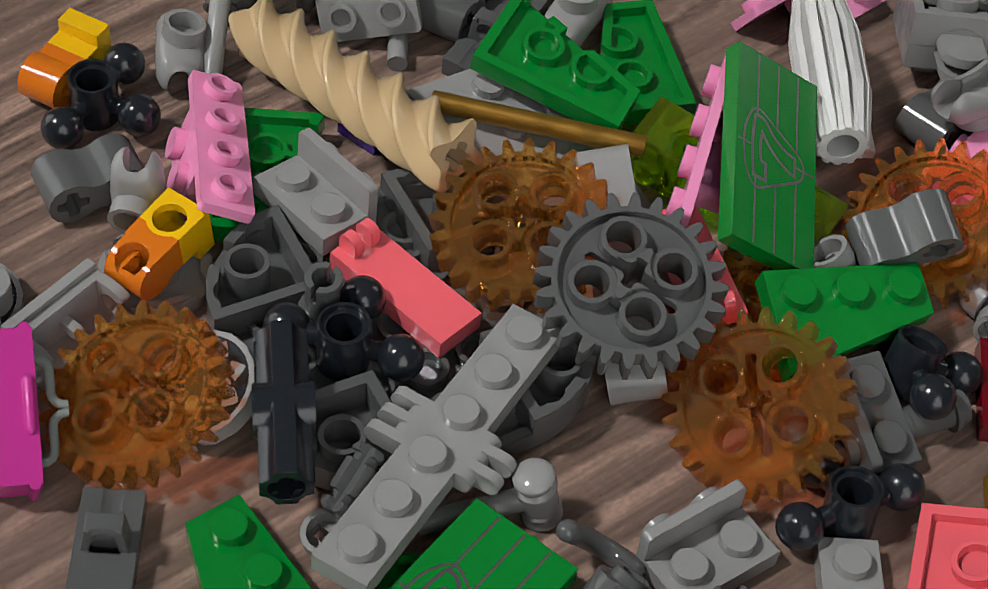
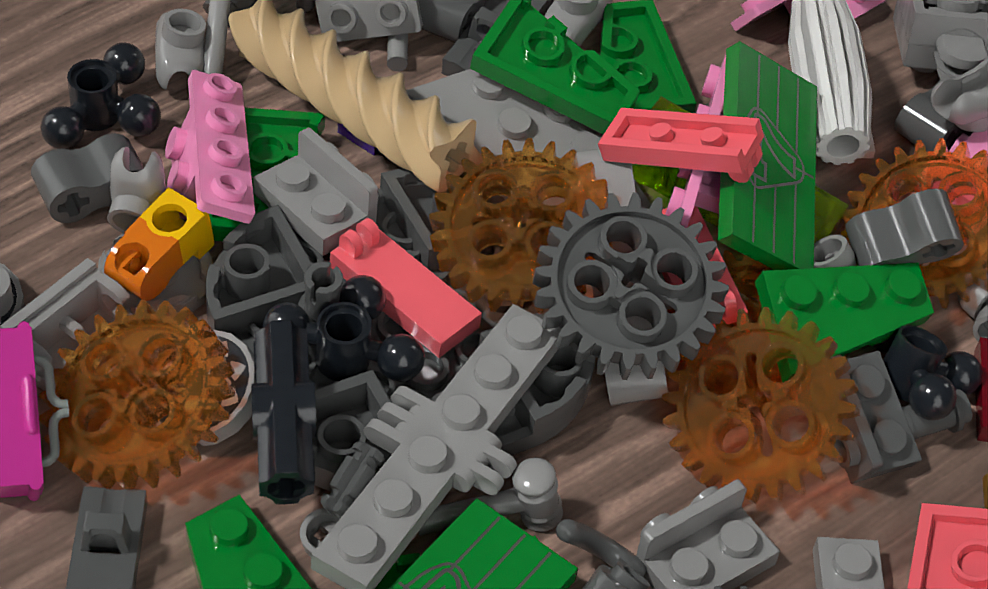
(46, 71): leg -> none
(539, 123): pearl gold bar -> none
(684, 141): none -> coral hinge
(849, 503): black piece -> none

